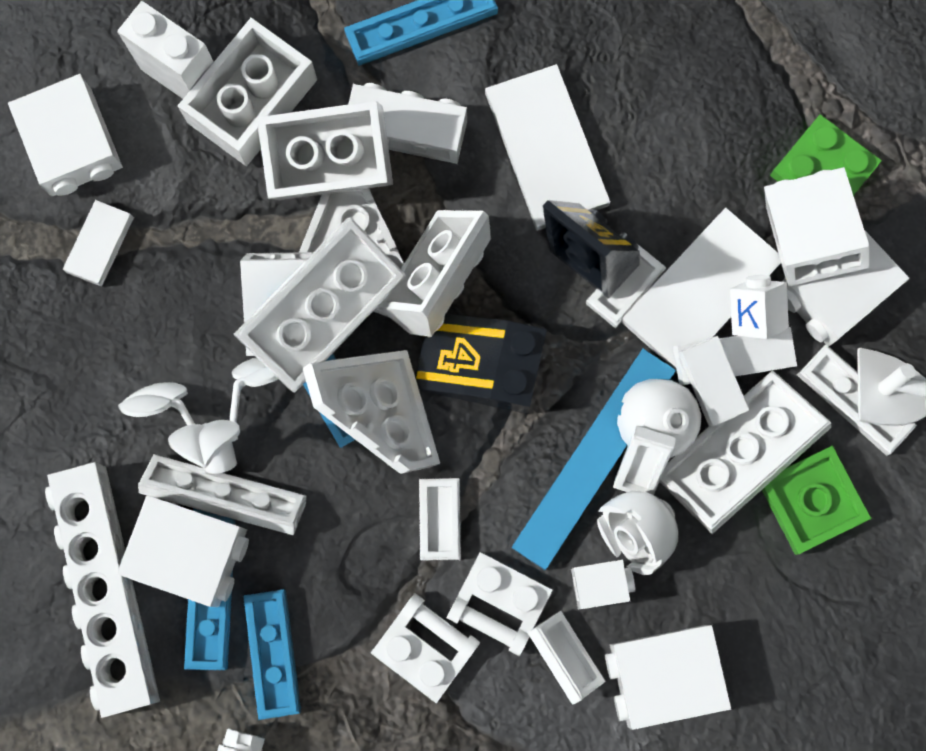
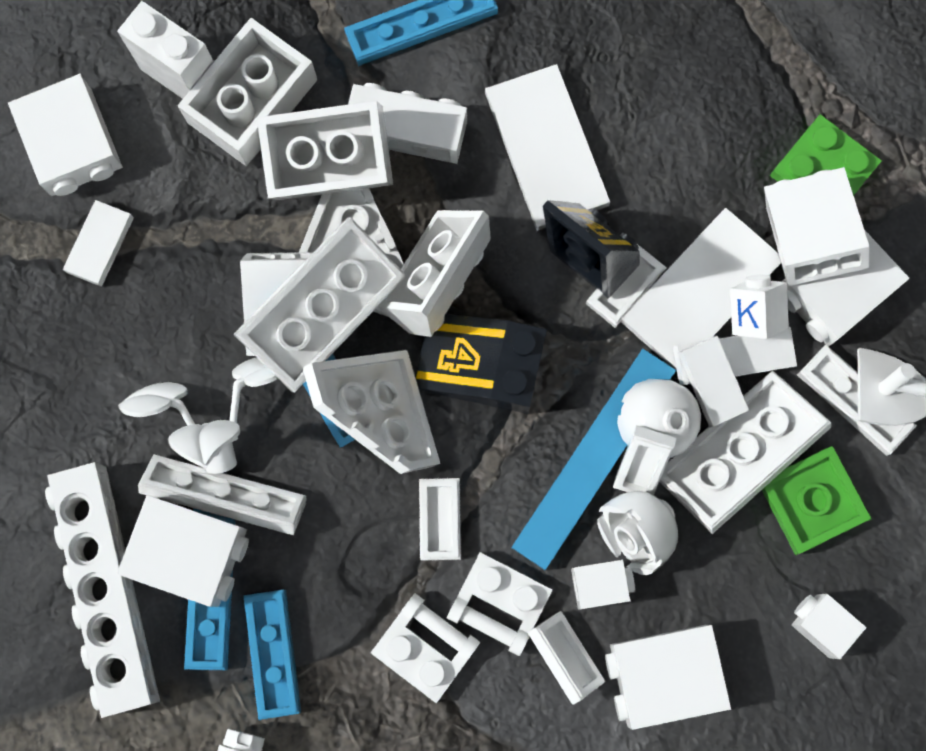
(827, 625): none -> white brick

